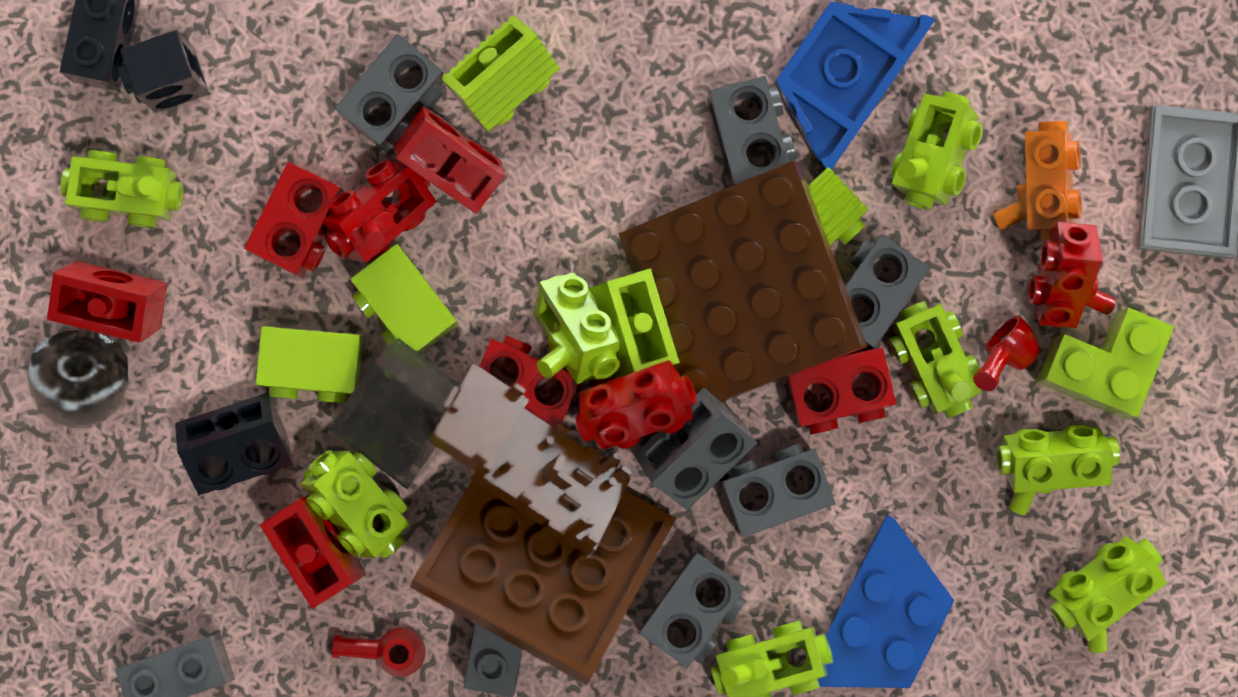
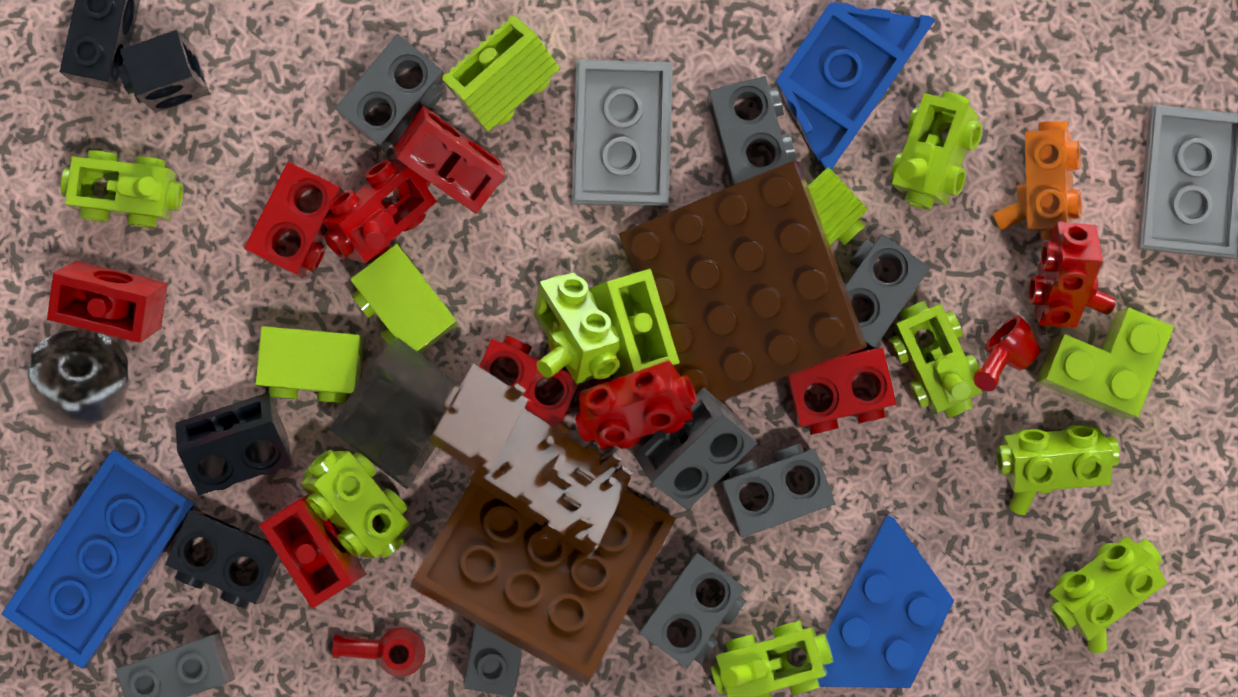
(98, 559): none -> blue plate
(229, 547): none -> black brick
(622, 133): none -> light grey tile

